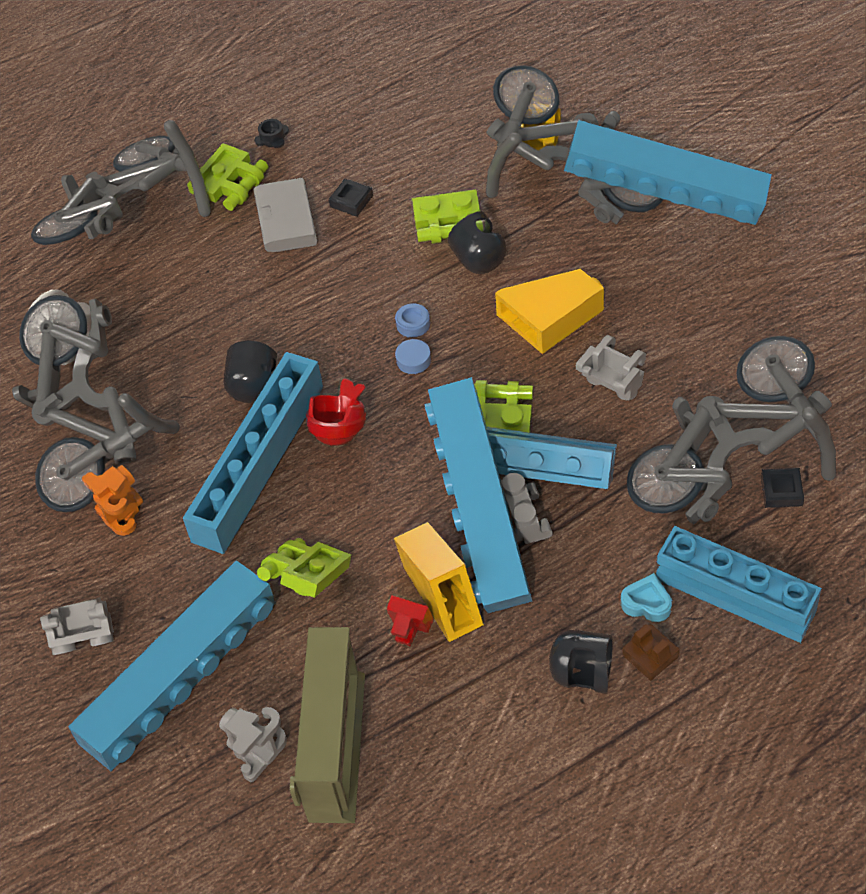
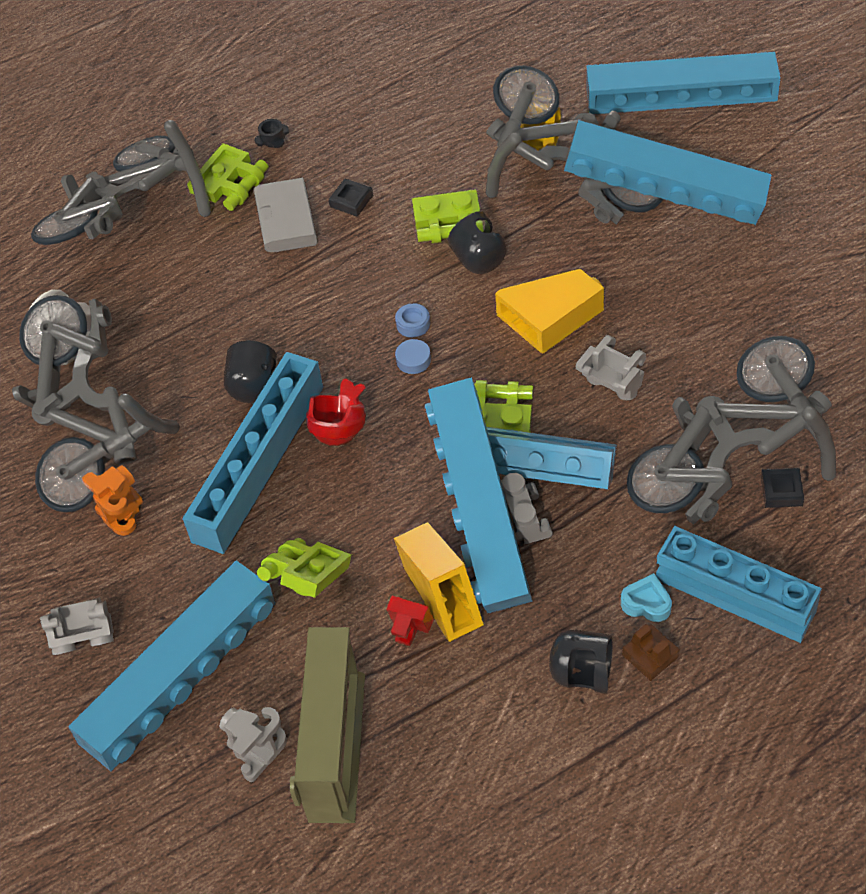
(682, 83): none -> dark azure brick

